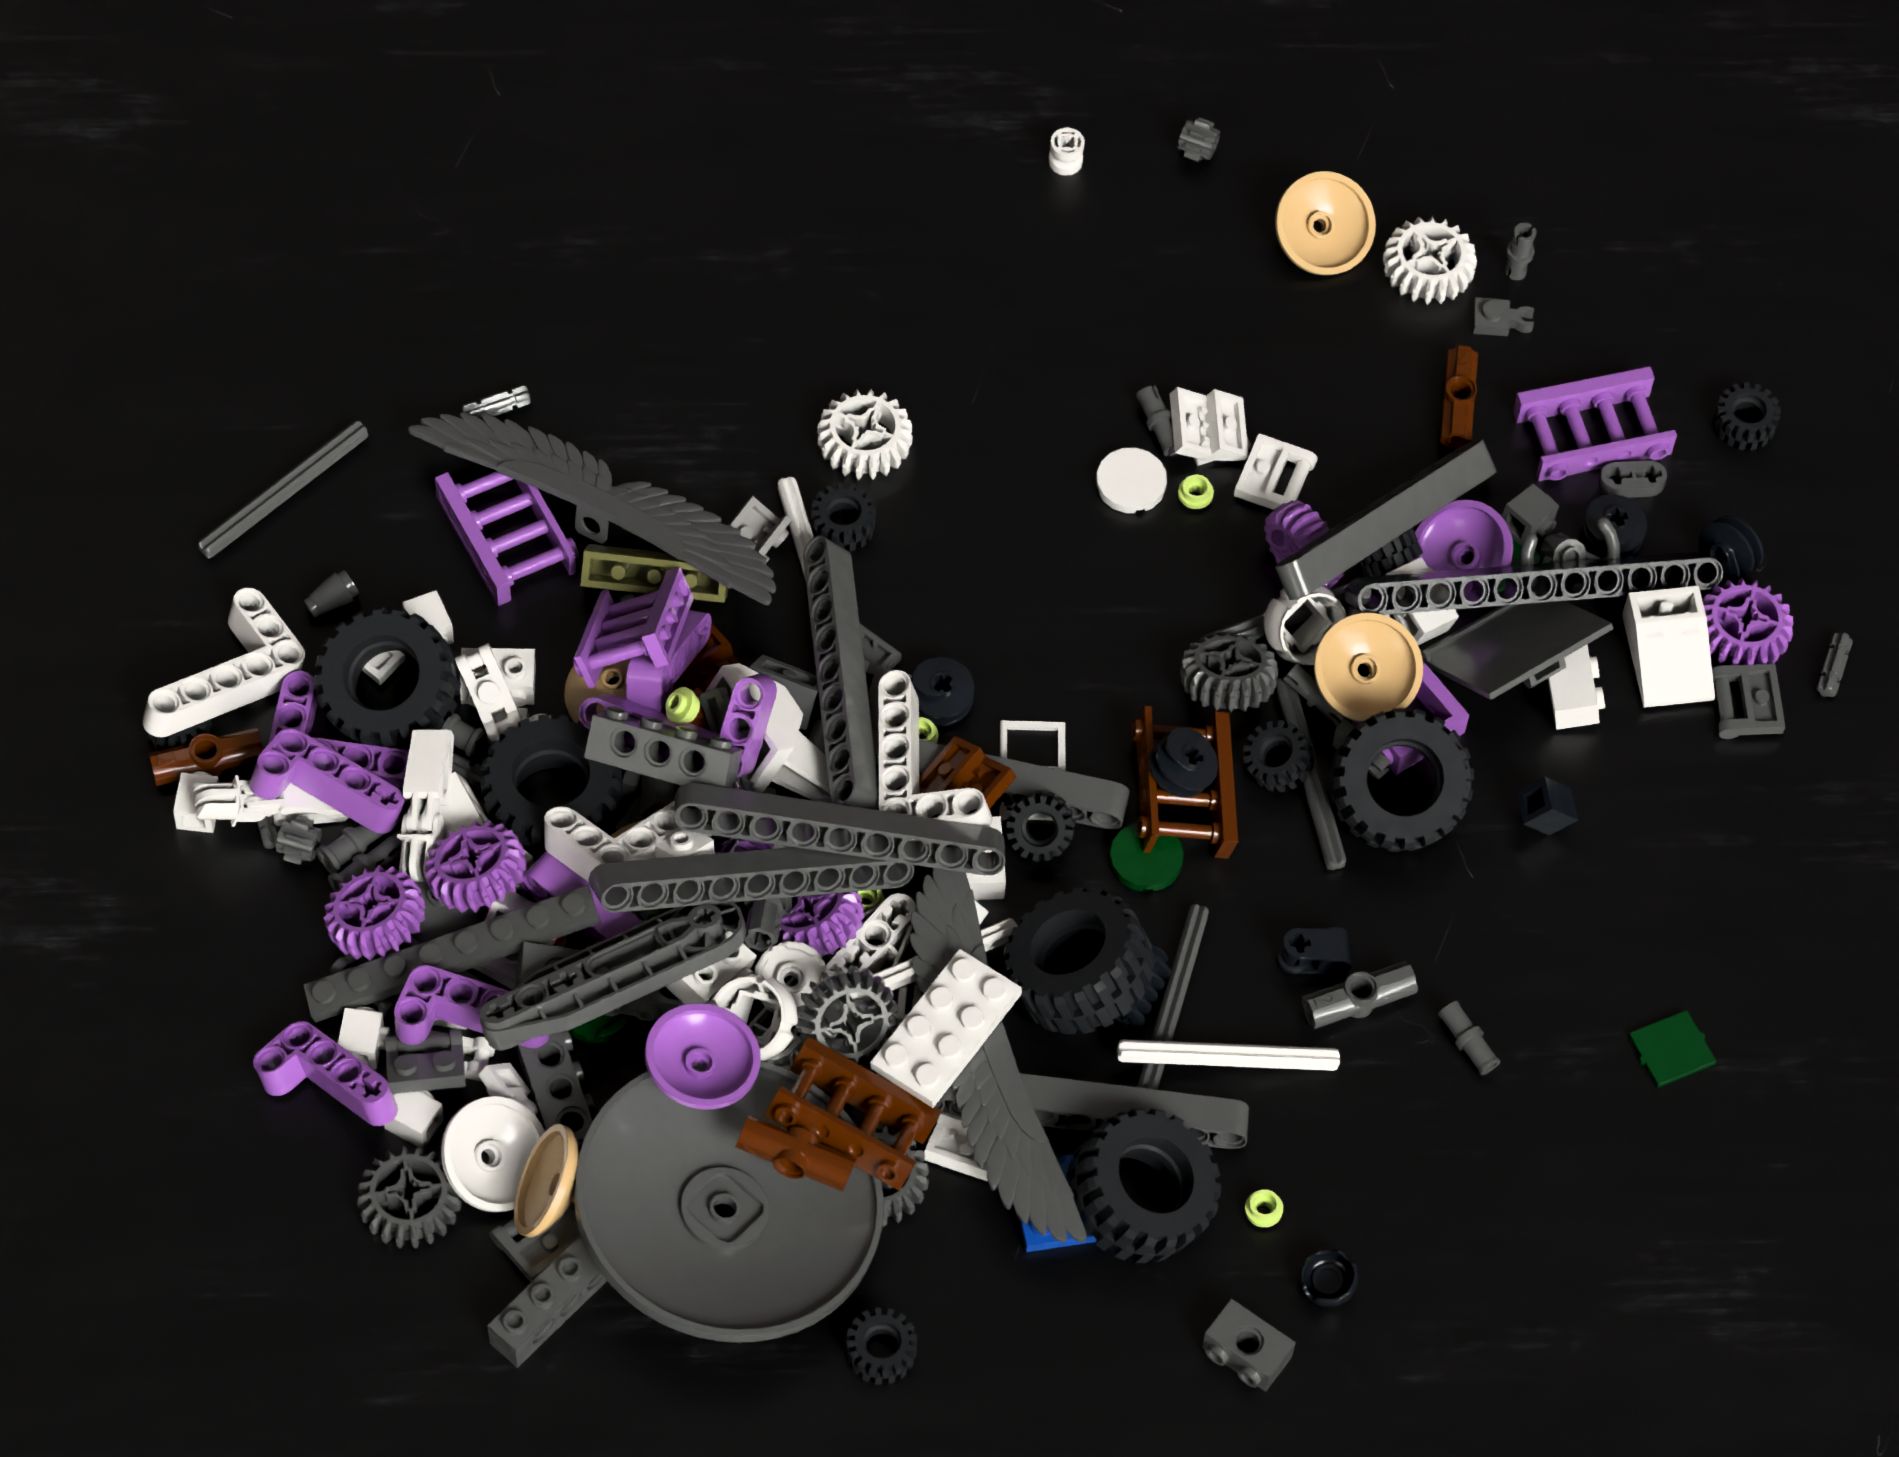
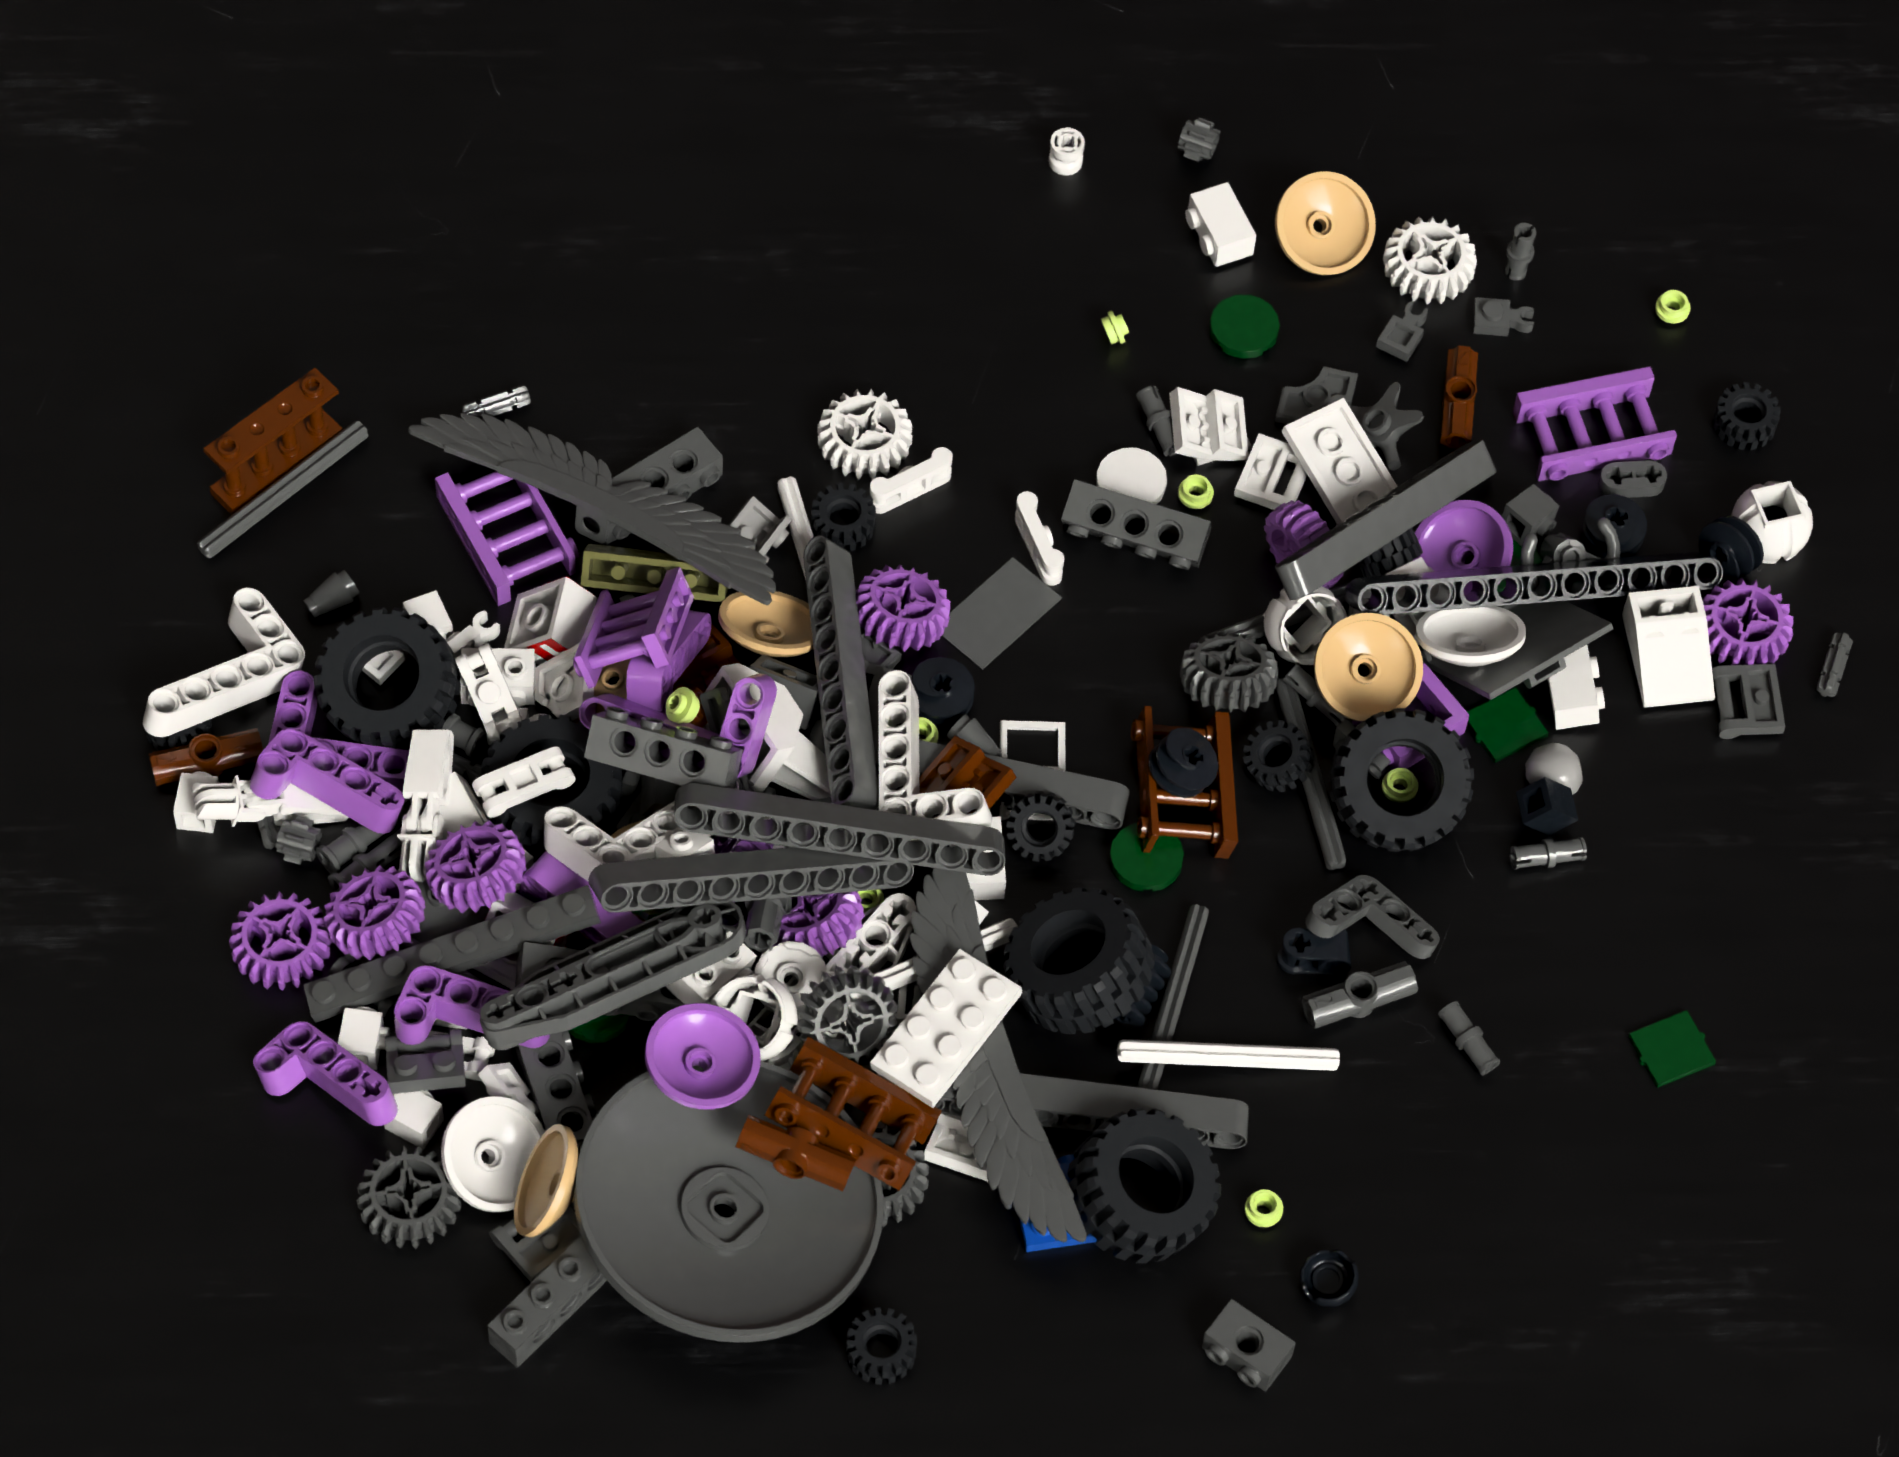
(272, 440): none -> reddish brown fence
(278, 927): none -> medium lavender gear
(473, 636): none -> white plate
(523, 781): none -> white plate
(550, 618): none -> white slope
(560, 686): none -> white plate
(661, 469): none -> dark grey brick
(770, 629): none -> tan dish
(911, 481): none -> white plate
(924, 606): none -> medium lavender gear
(973, 732): none -> dark grey cone
(999, 612): none -> dark grey sticker
(1038, 539): none -> white plate
(1087, 498): none -> dark grey brick
(1115, 327): none -> yellowish green plate
(1221, 224): none -> white brick
(1244, 326): none -> dark green tile
(1324, 390): none -> dark grey tile
(1339, 459): none -> white plate
(1386, 424): none -> dark grey animal
(1402, 335): none -> dark grey plate
(1402, 777): none -> yellowish green plate
(1410, 932): none -> dark grey beam
(1471, 635): none -> white dish
(1505, 725): none -> dark green piece
(1548, 853): none -> dark grey pin
(1556, 763): none -> light grey hair
(1673, 299): none -> yellowish green plate
(1780, 536): none -> white piece

